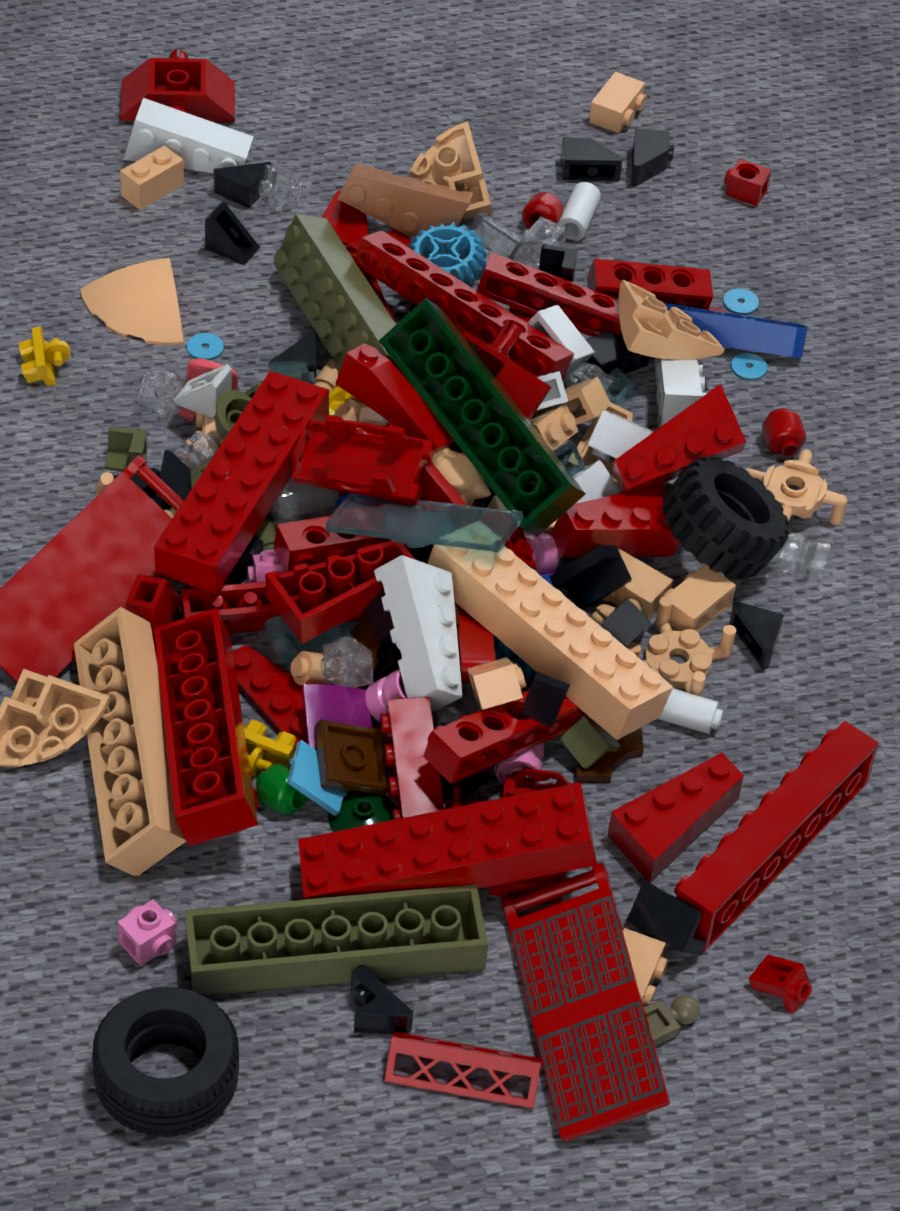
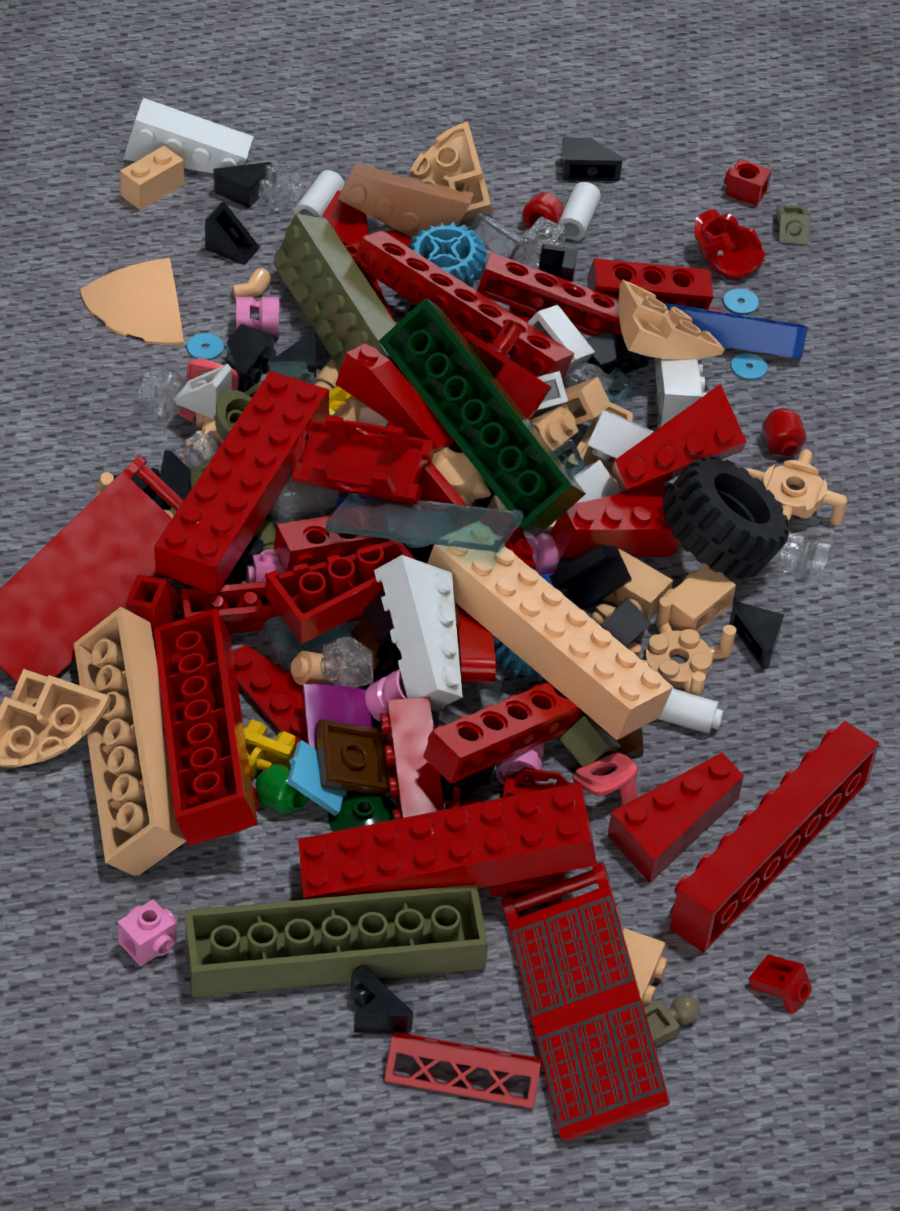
(42, 357): yellow hips -> none
(124, 447): olive panel -> none
(165, 1104): black tyre -> none
(182, 84): red slope -> none
(249, 354): none -> black slope
(255, 286): none -> light nougat arm
(268, 313): none -> bright pink wheel
(320, 194): none -> white brick
(496, 682): light nougat brick -> none
(544, 699): black slope -> none
(617, 102): light nougat brick -> none
(620, 779): none -> coral piece
(650, 154): black slope -> none
(667, 918): black panel -> none
(739, 245): none -> red hair
(793, 224): none -> olive bracket

